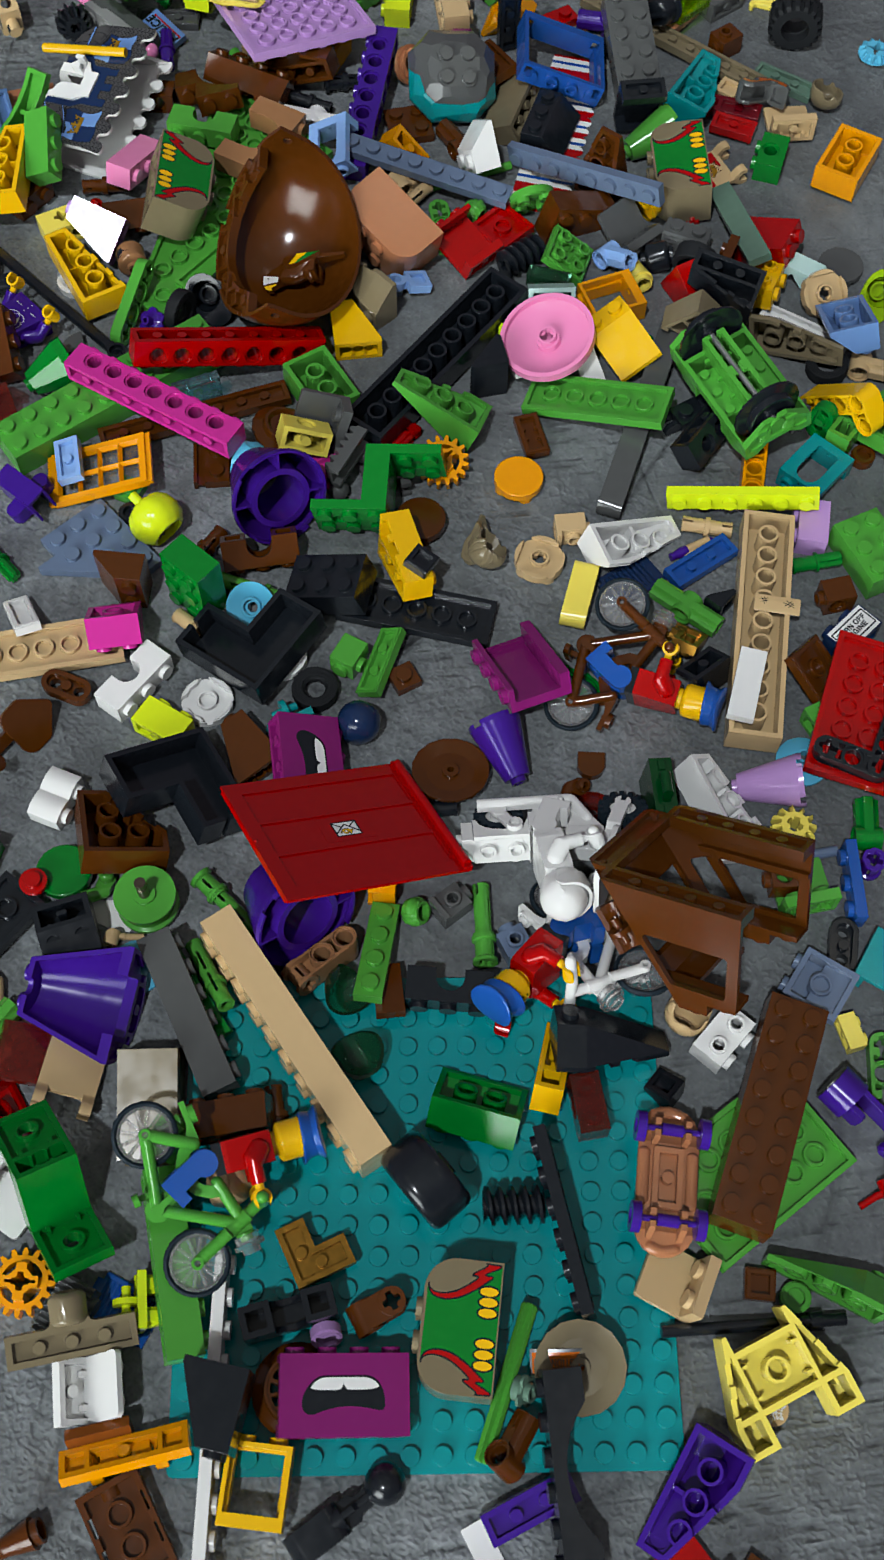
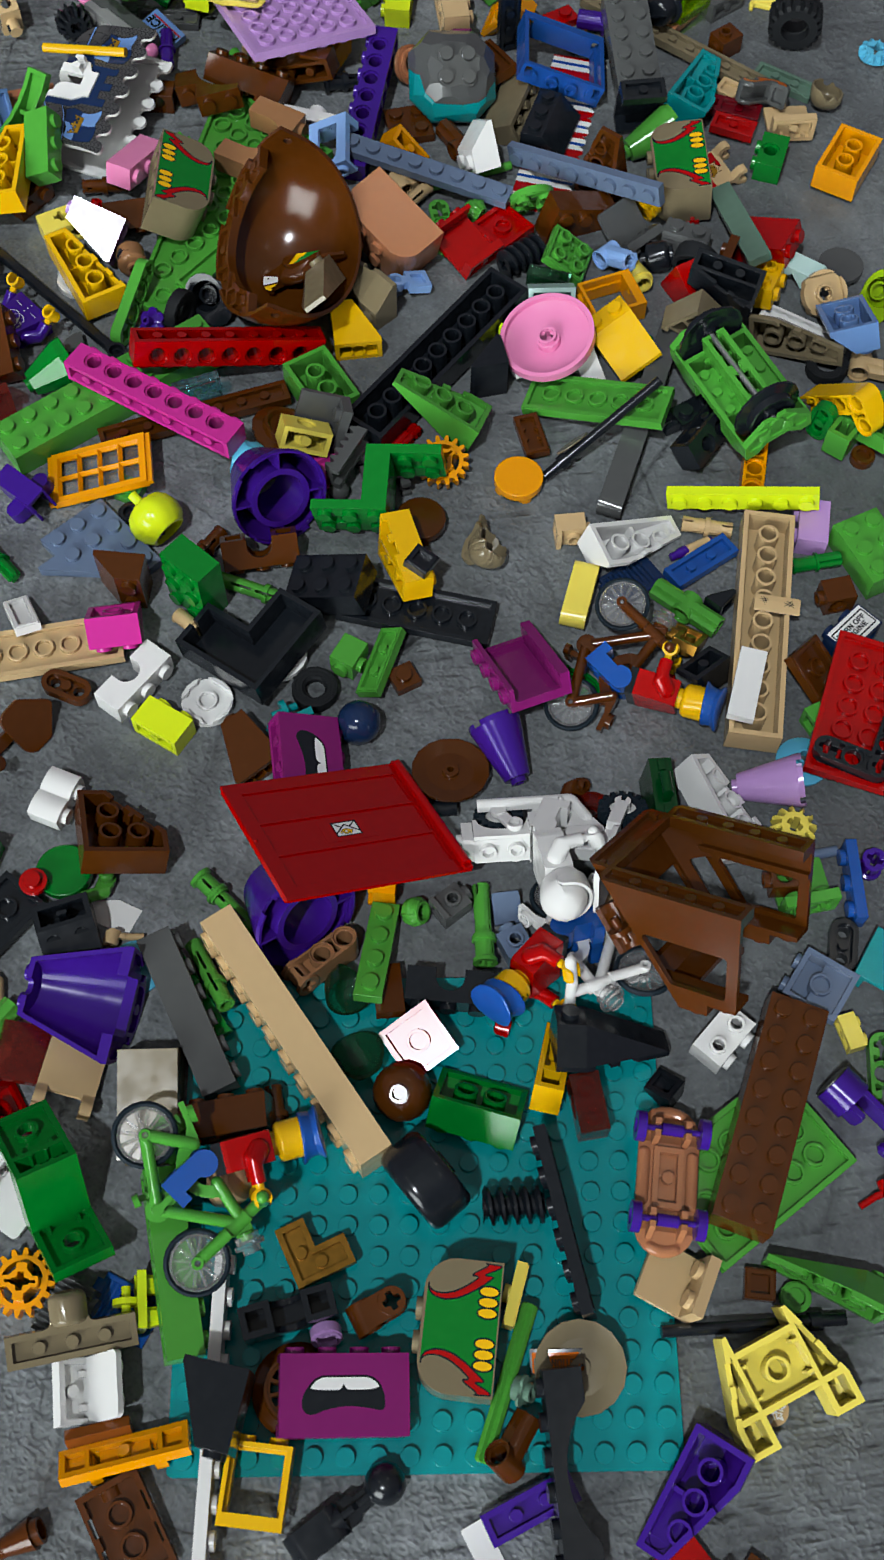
(69, 460): light blue plate -> none
(146, 899): bright green wheel -> none
(178, 771): black piece -> none
(209, 133): bright green arch -> none
(210, 468): reddish brown plate -> none
(241, 598): medium azure dish -> none
(306, 101): black pin -> none
(320, 282): none -> dark tan wedge
(402, 1091): none -> reddish brown cylinder
(419, 1037): none -> plate
(505, 907): none -> sand blue slope
(512, 1295): none -> light yellow plate
(539, 572): tan plate -> none
(564, 460): none -> black bar
(572, 443): none -> dark tan piece
(590, 764): reddish brown tile -> none
(684, 1021): tan hair -> none
(824, 453): teal panel -> none
(866, 824): green piece -> none

